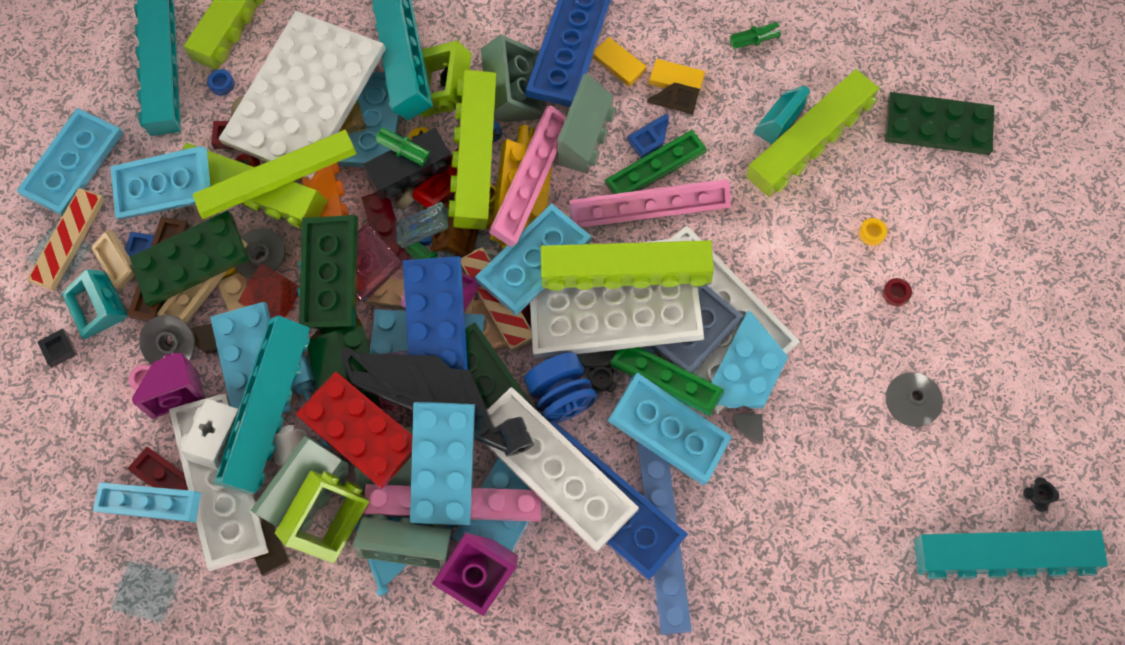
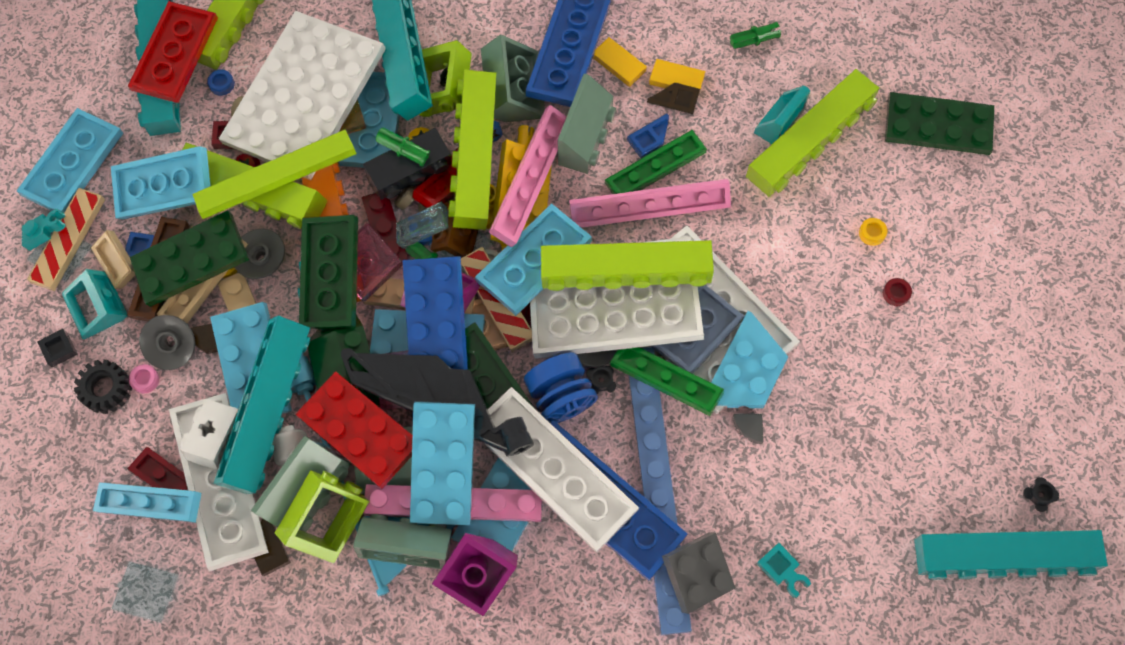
(39, 229): none -> teal plate
(93, 374): none -> black tyre
(168, 385): magenta slope -> none
(173, 52): none -> red tile
(272, 289): clear red piece -> none
(670, 429): medium azure plate -> none
(698, 572): none -> dark grey plate
(780, 566): none -> teal plate
(905, 407): dark grey dish -> none

